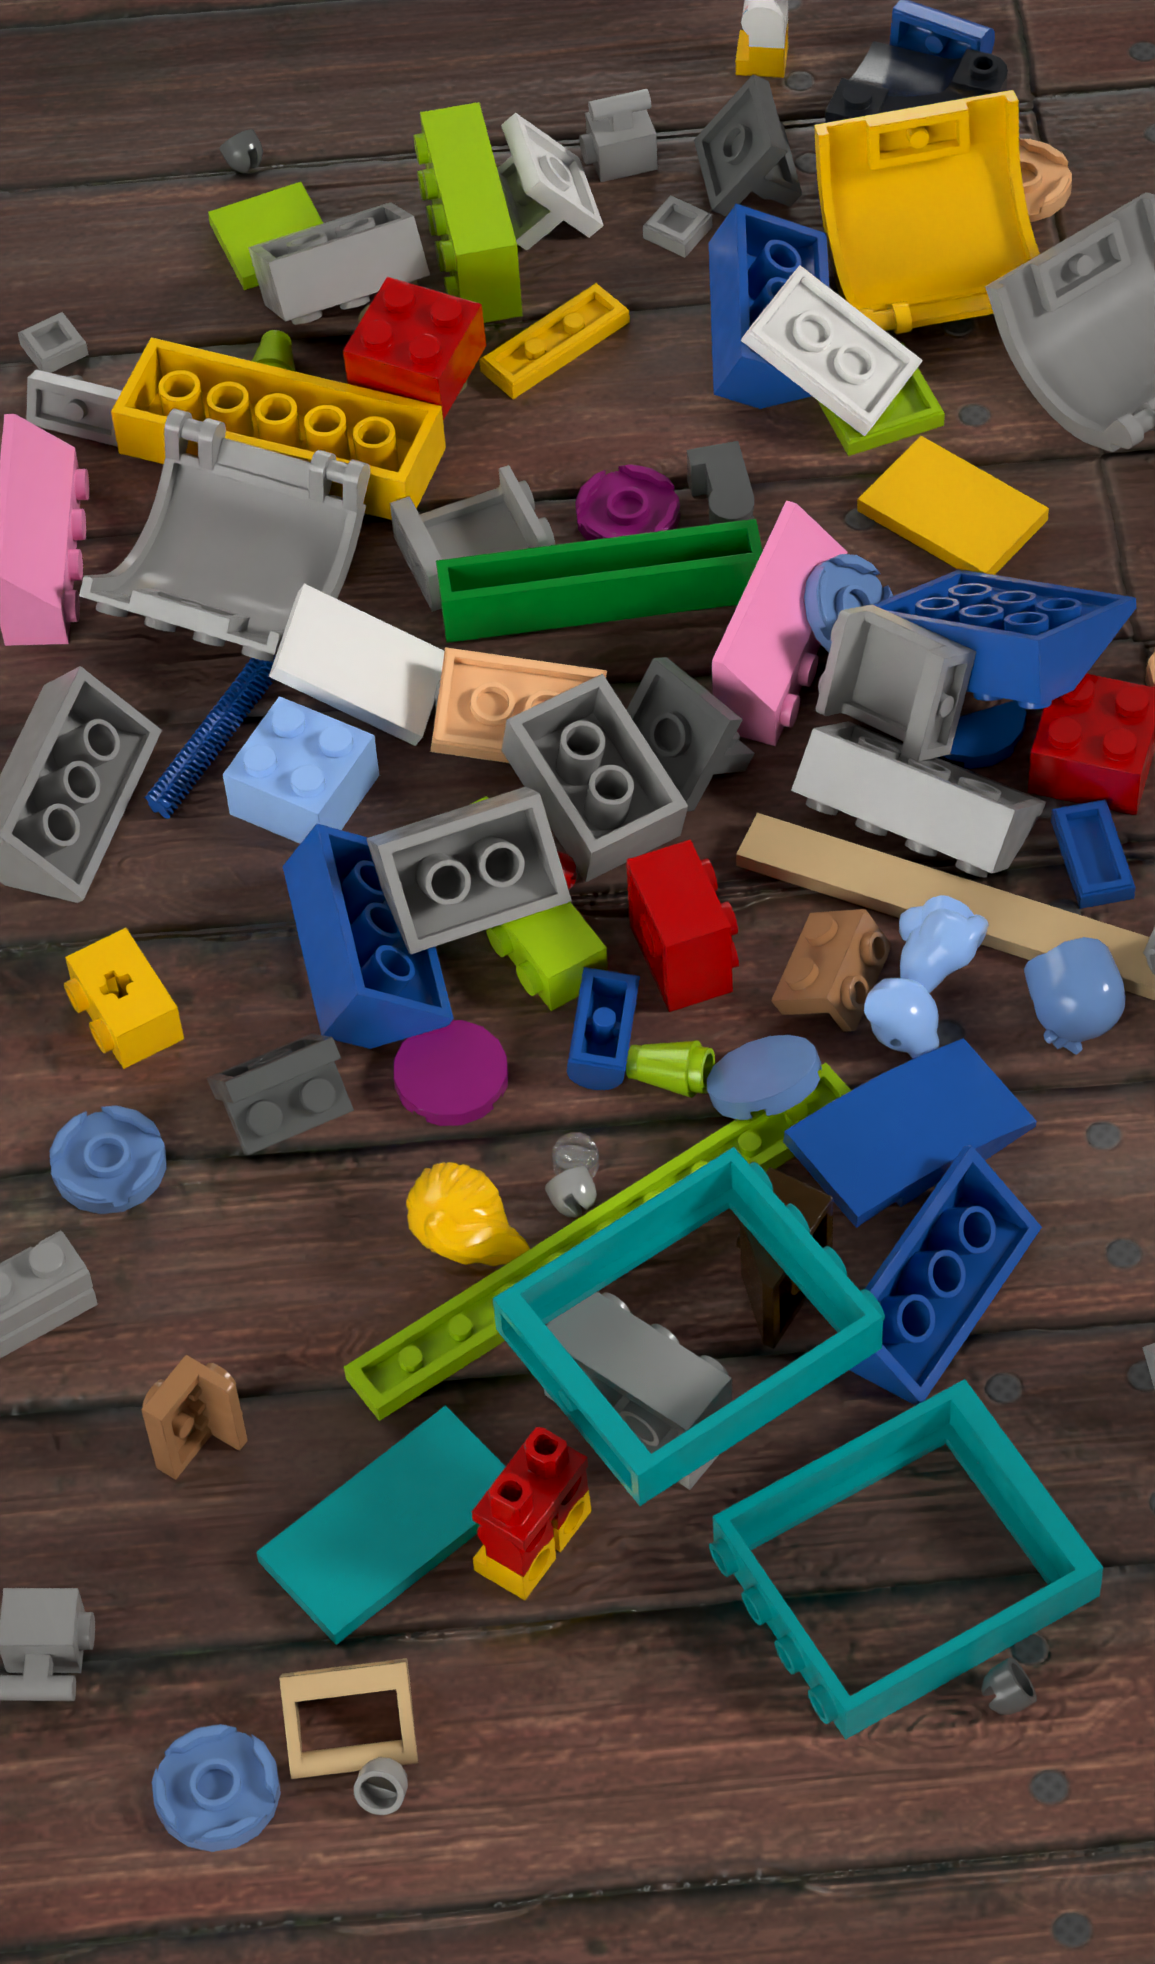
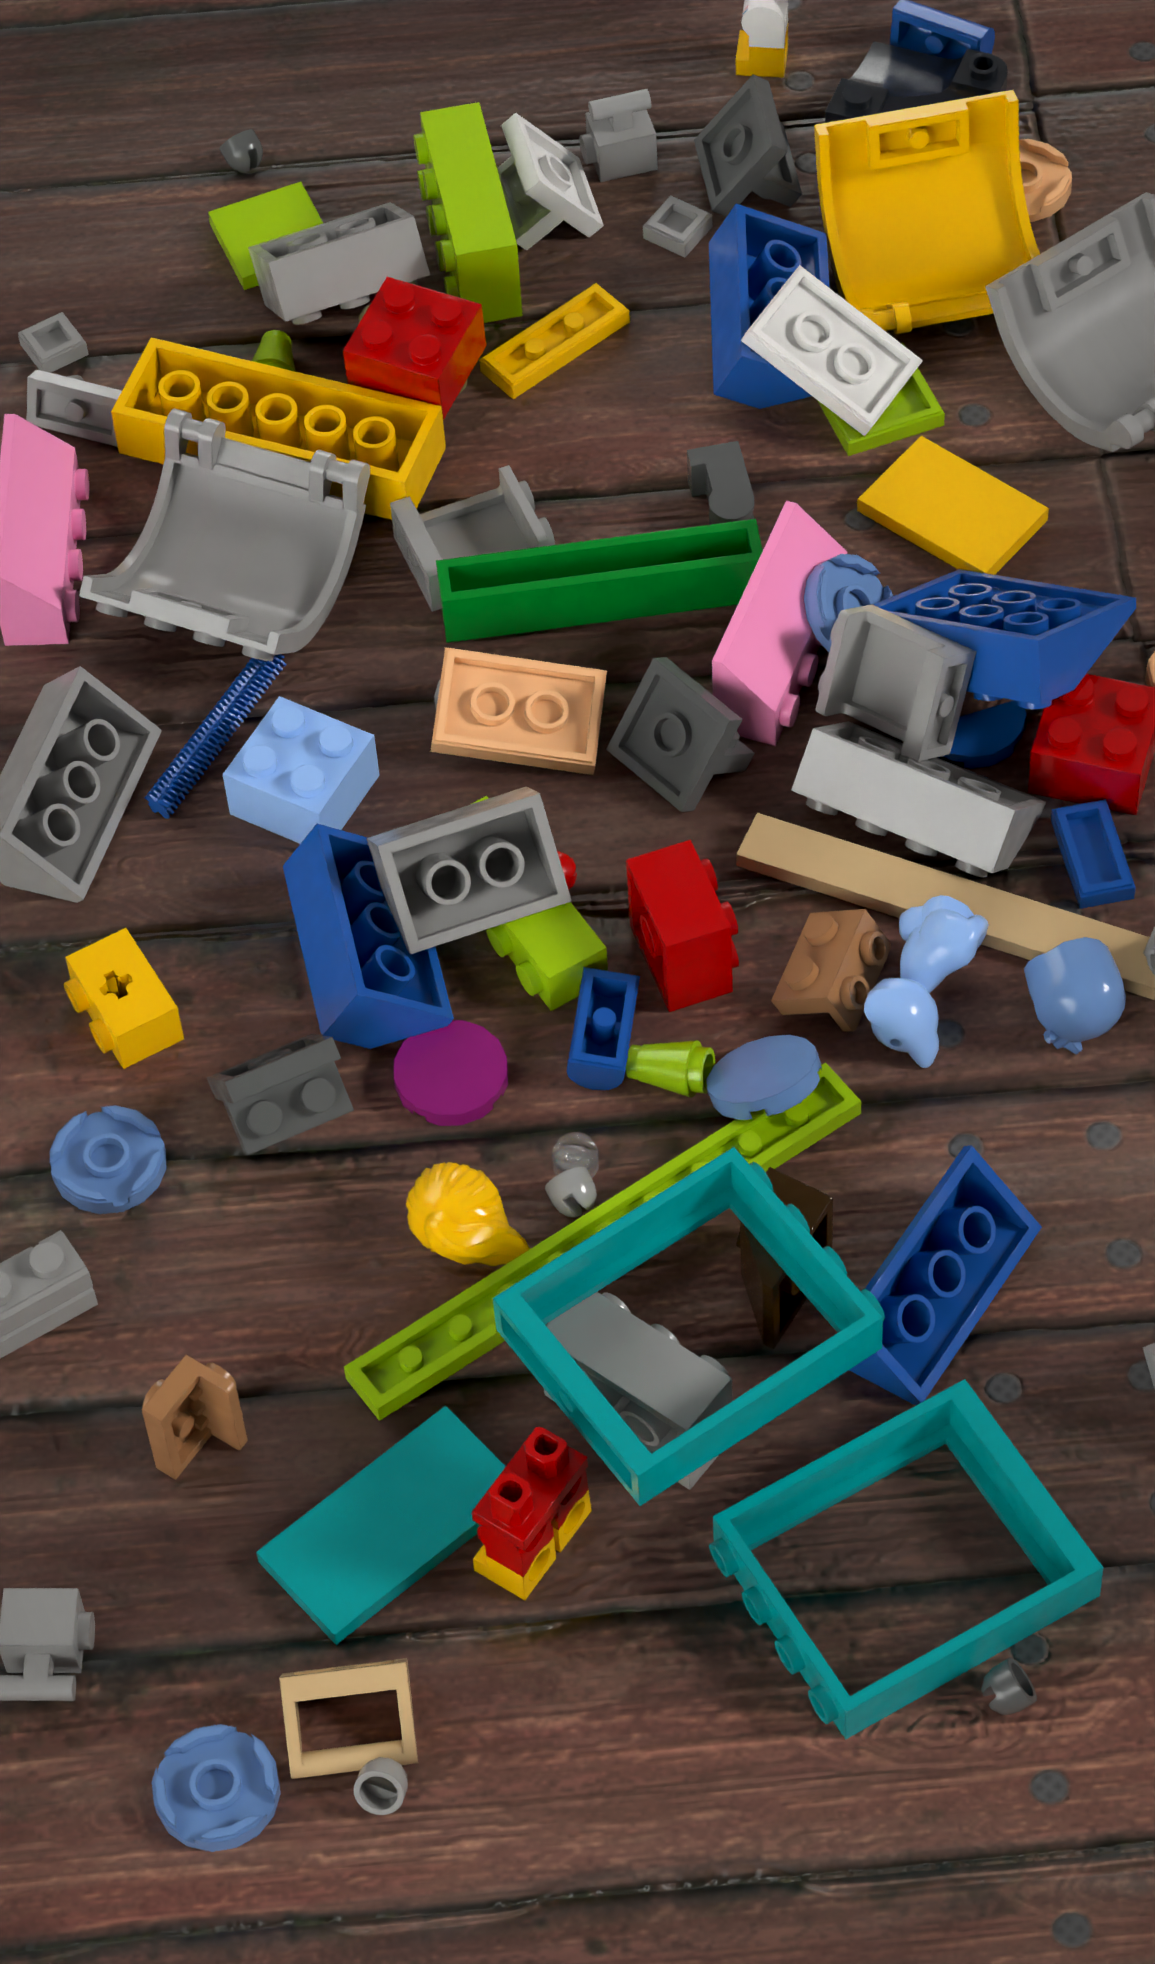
(358, 664): white tile -> none
(595, 777): light grey brick -> none
(626, 503): magenta tile -> none
(906, 1129): blue slope -> none

